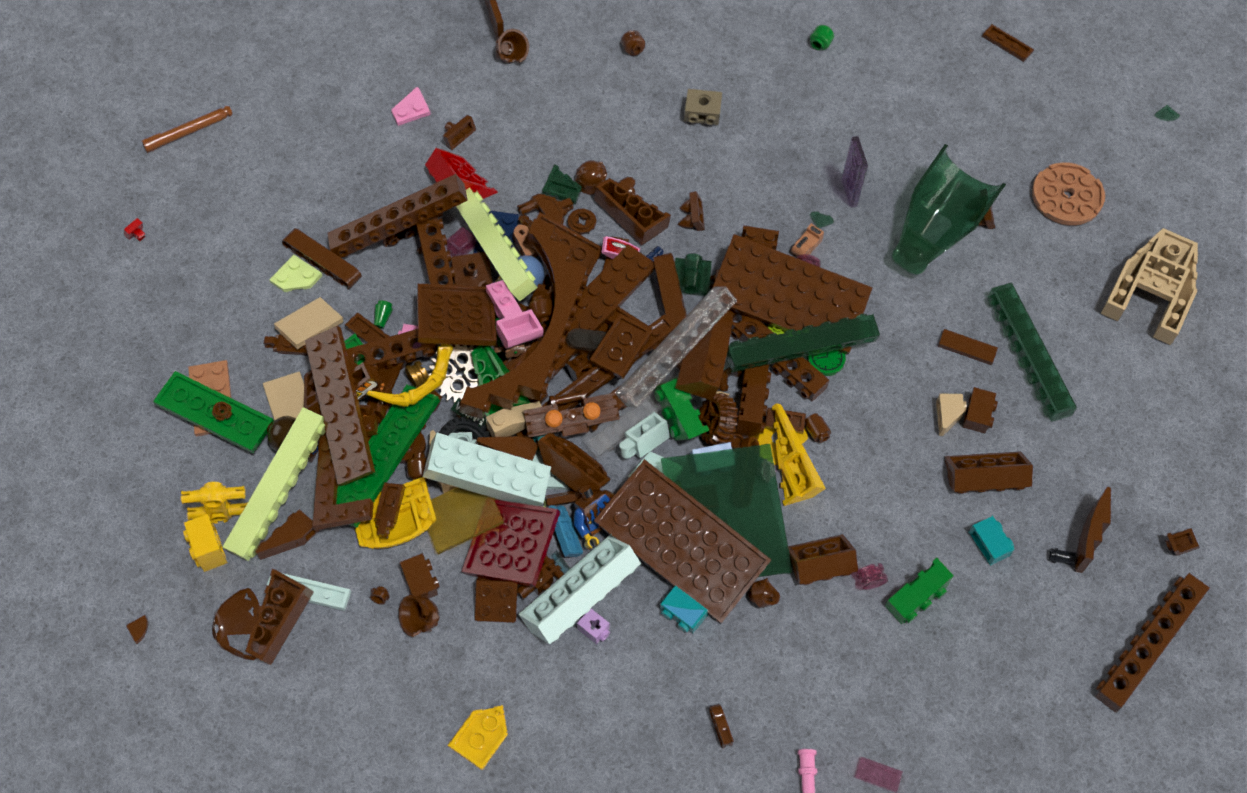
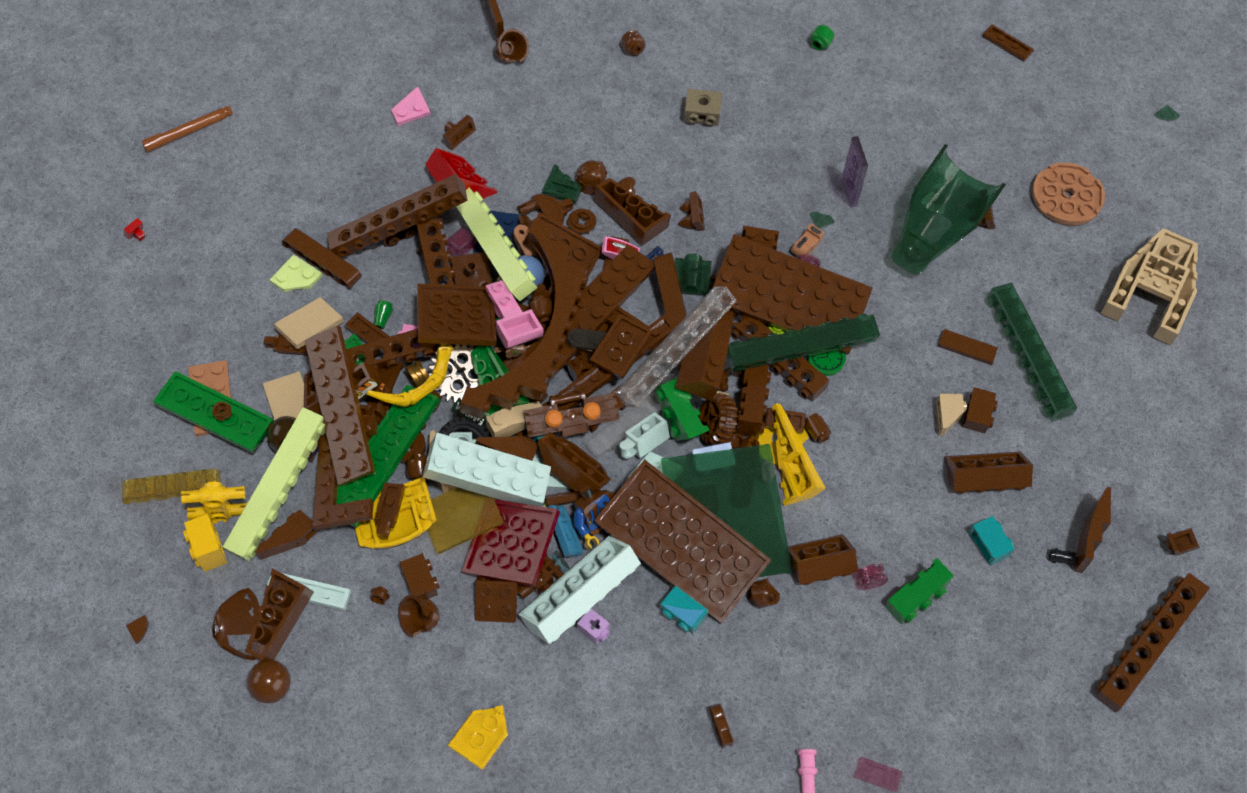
(166, 486): none -> clear yellow beam
(268, 681): none -> reddish brown piece

